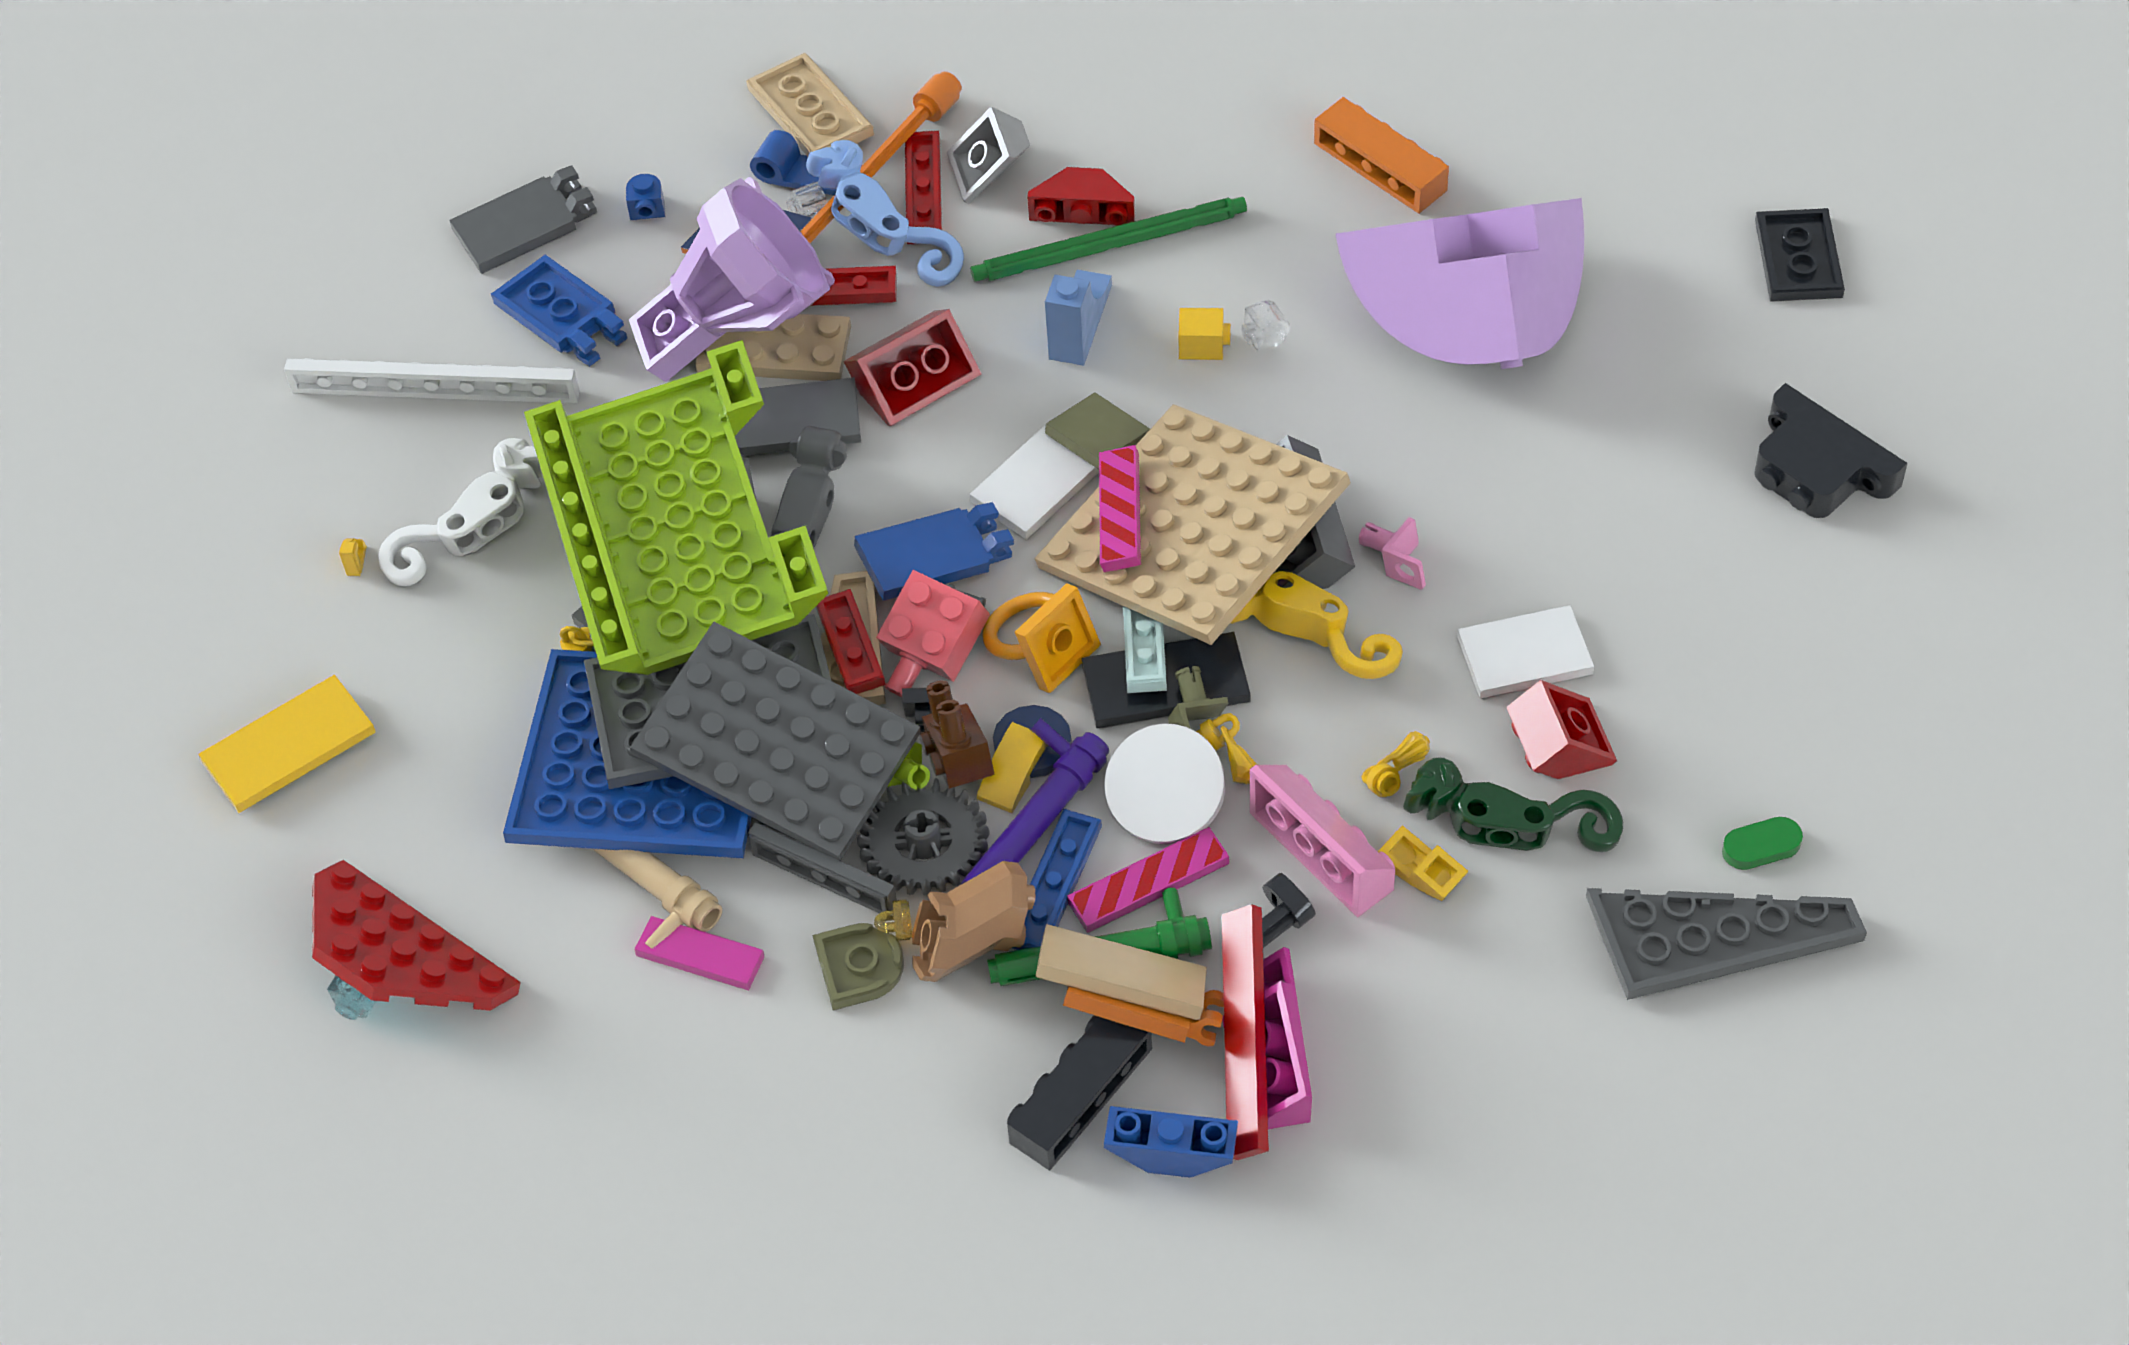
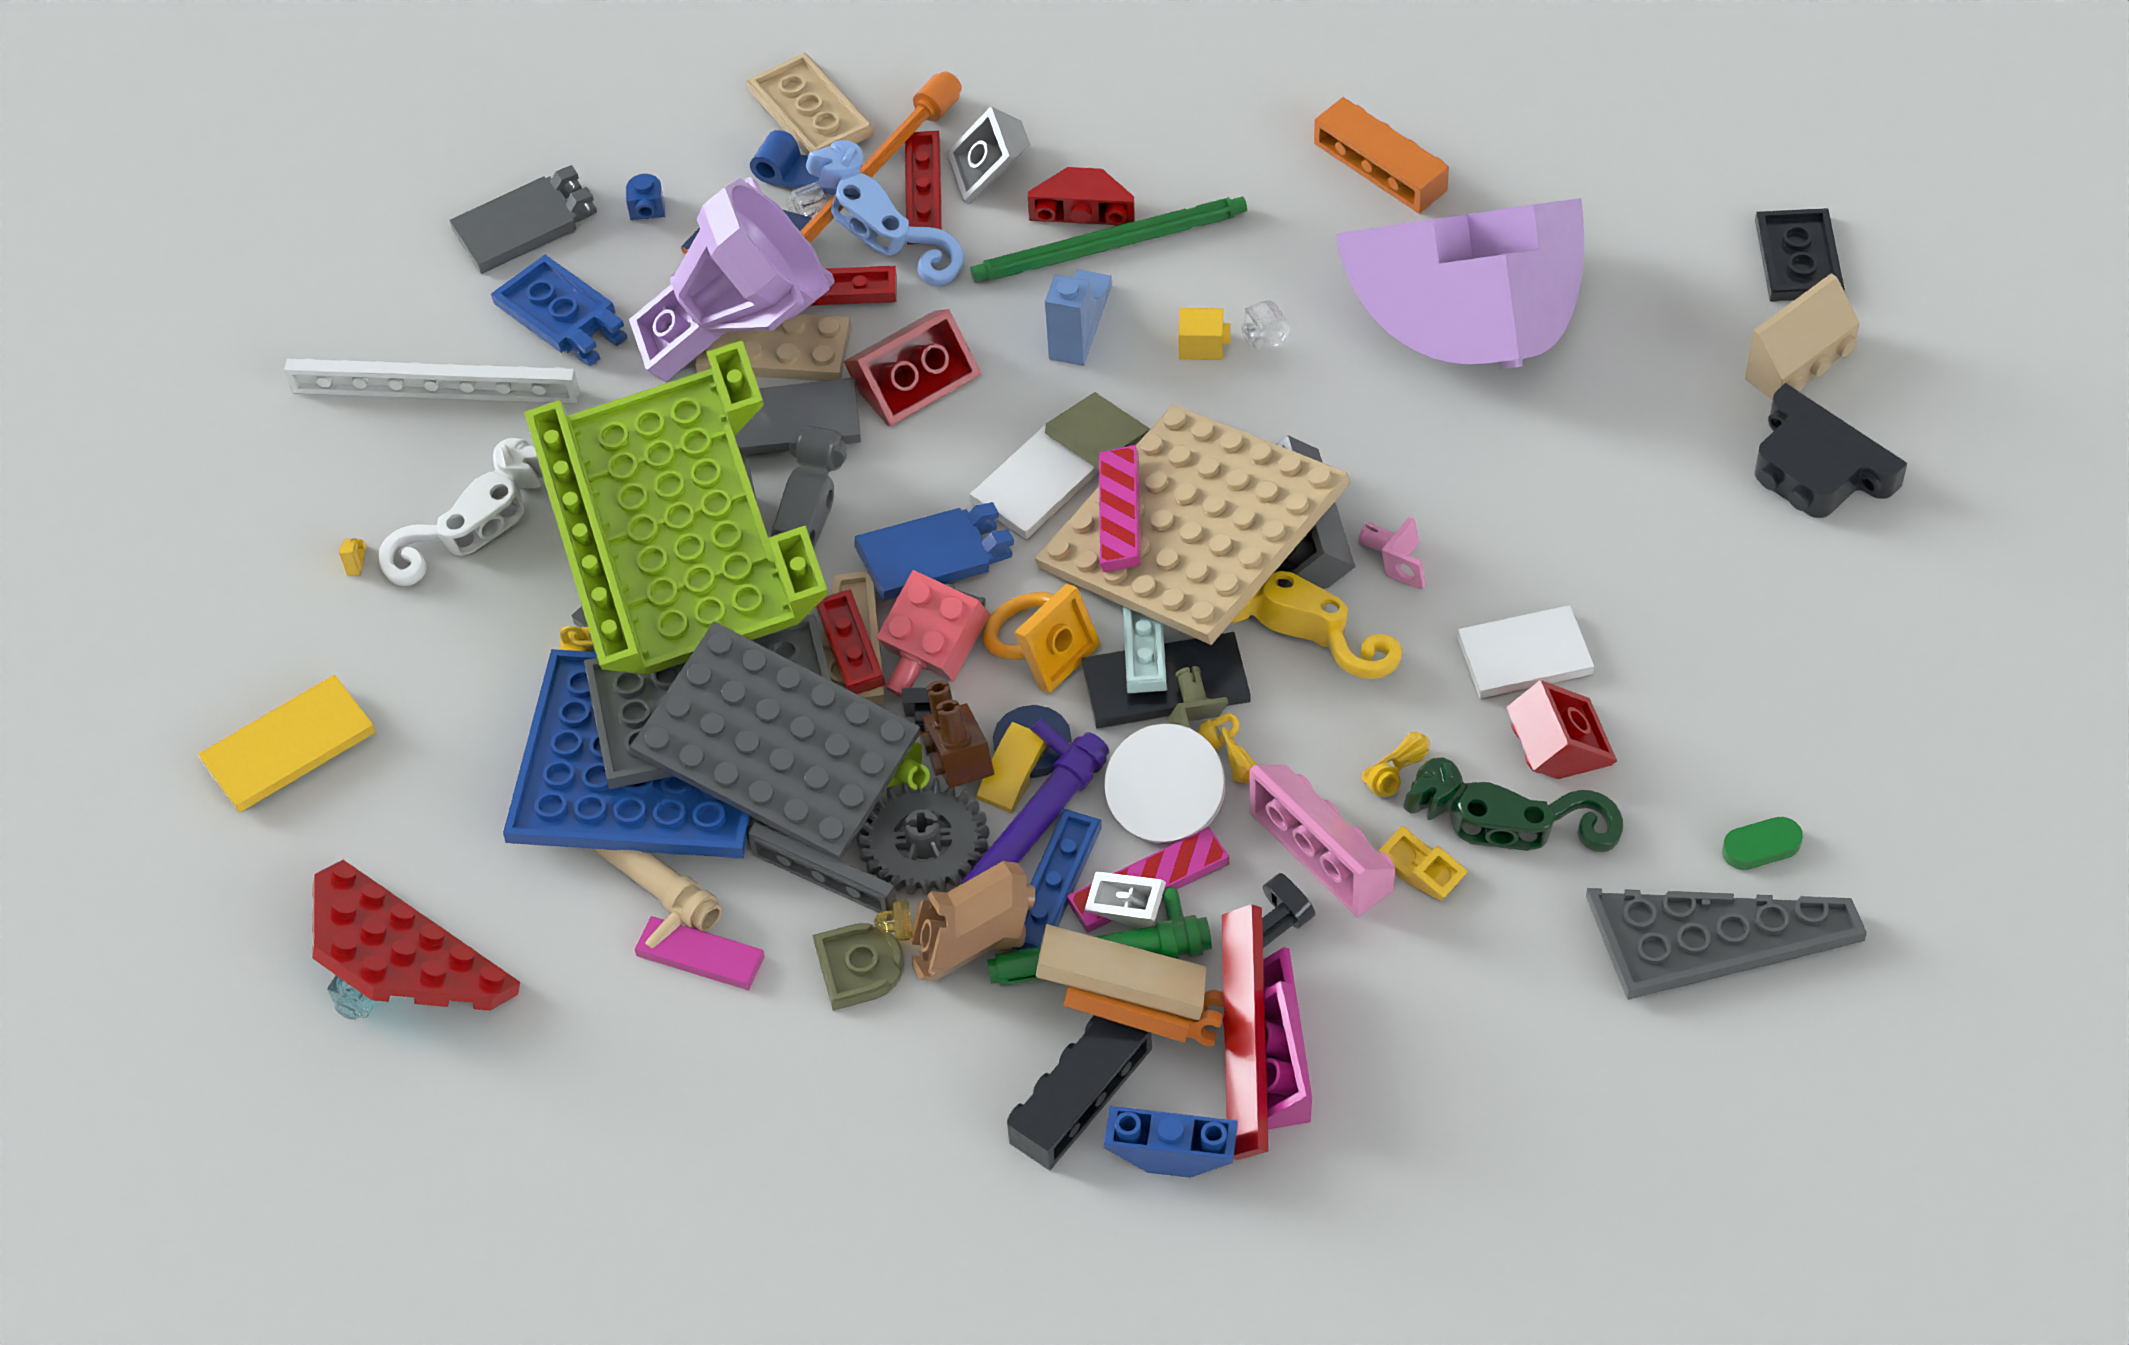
(1125, 898): none -> white slope
(1803, 339): none -> tan slope

